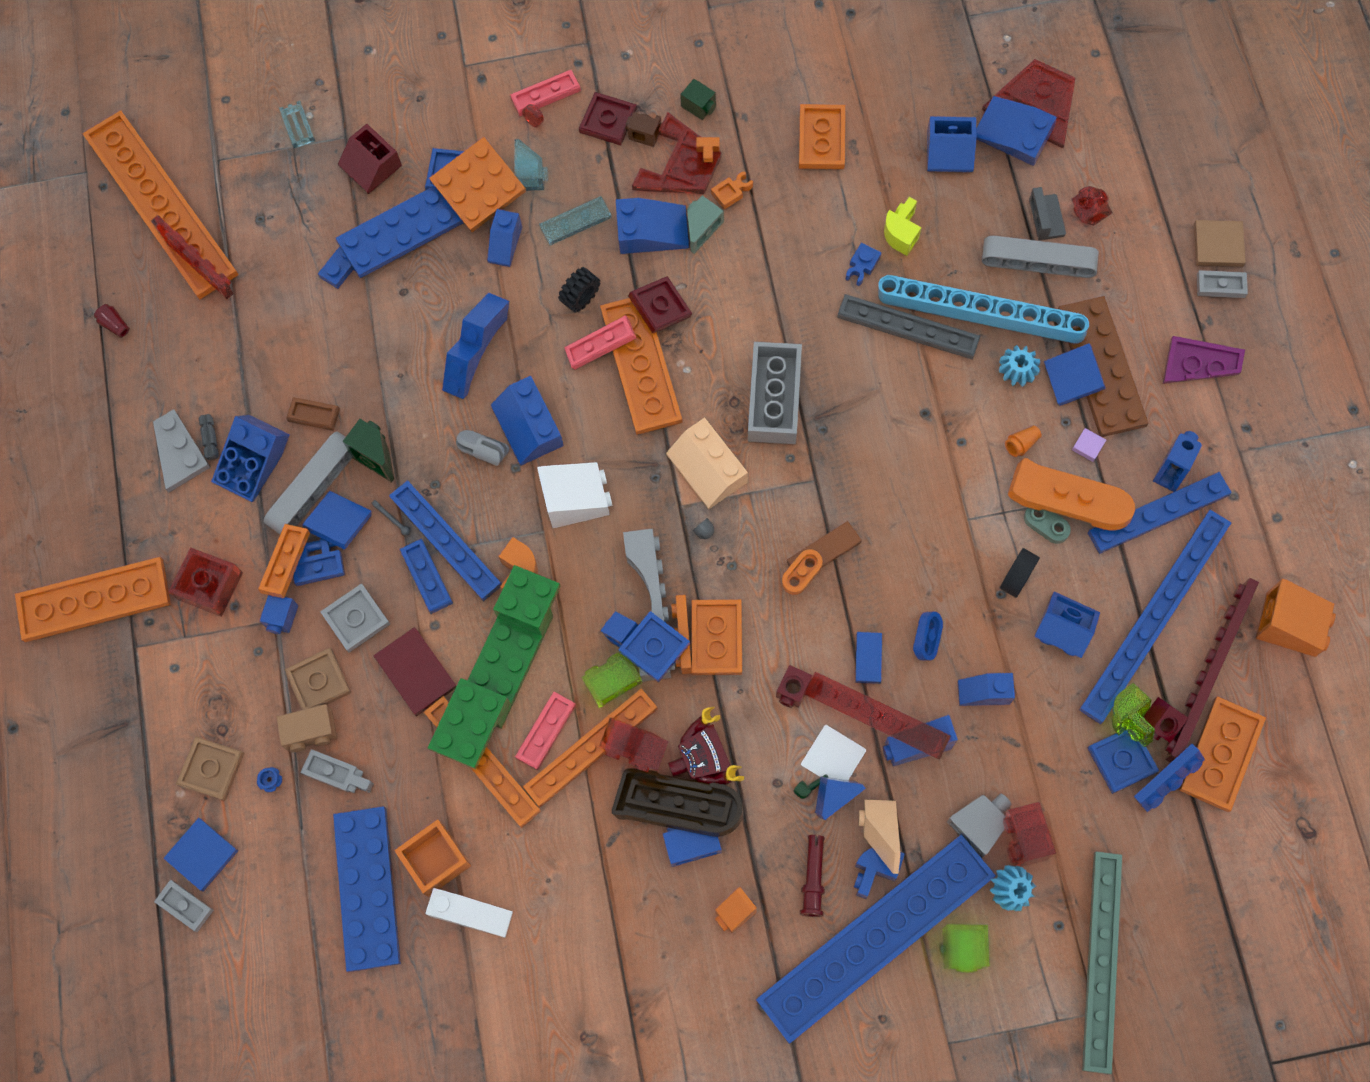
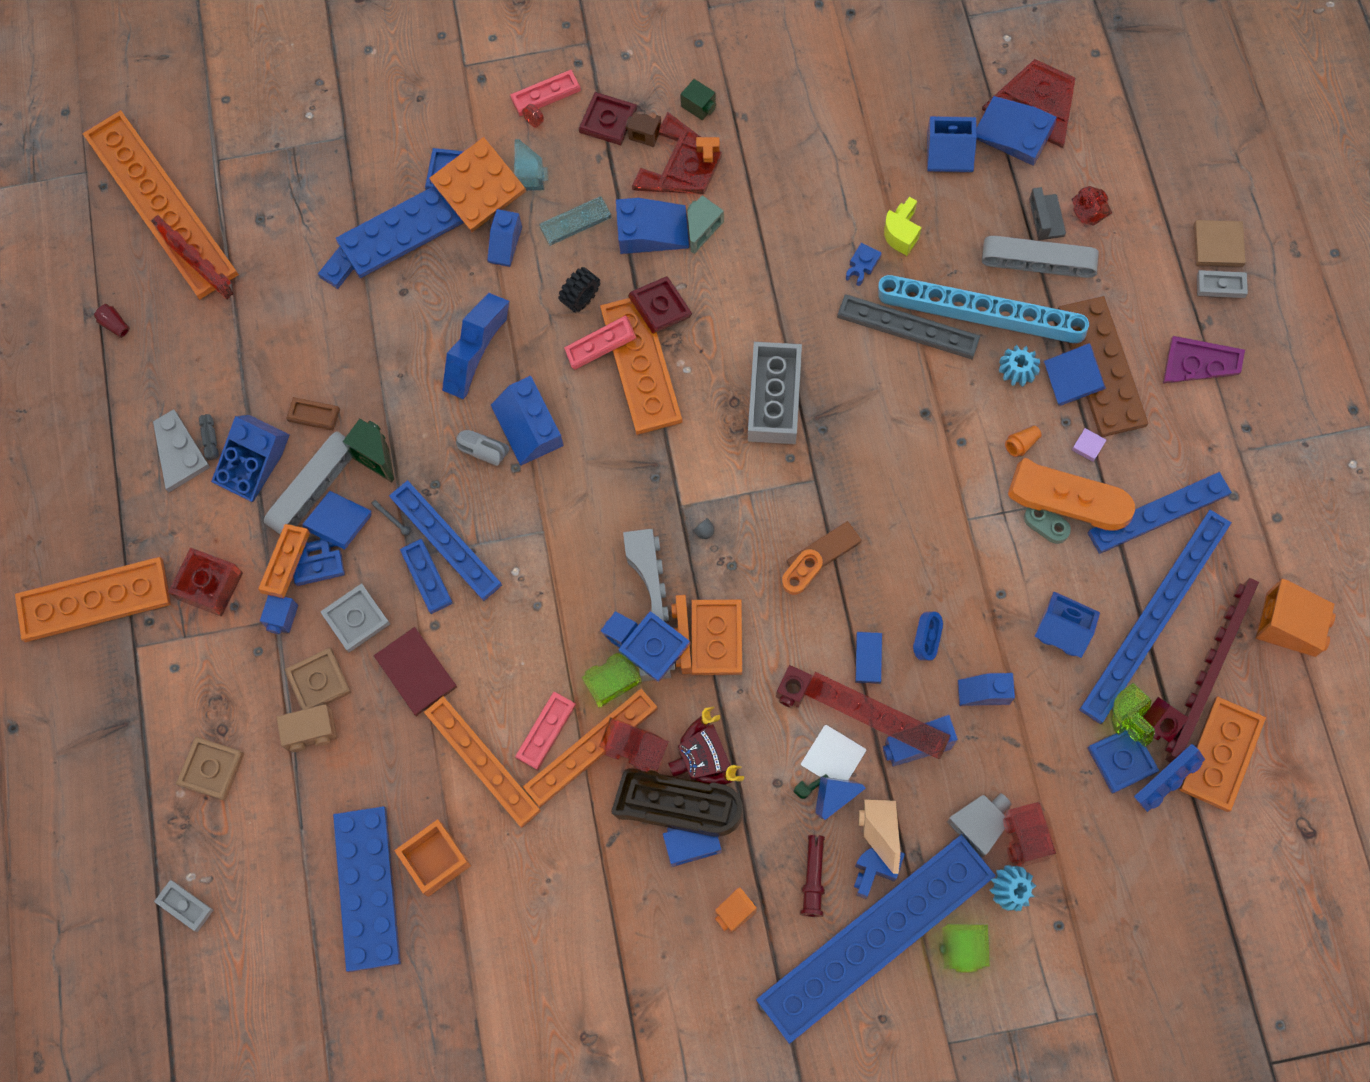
(200, 854): blue tile -> none
(266, 773): blue plate -> none
(291, 110): clear light blue tile -> none
(335, 773): light grey hinge -> none
(369, 159): dark red slope -> none
(468, 912): white slope -> none
(500, 669): green bracket -> none
(518, 554): orange brick -> none
(574, 493): white slope -> none
(707, 463): light nougat slope -> none
(730, 191): orange plate -> none
(822, 136): orange plate -> none
(1019, 572): black tyre -> none
(1102, 963): sand green plate -> none
(1182, 454): blue torso -> none

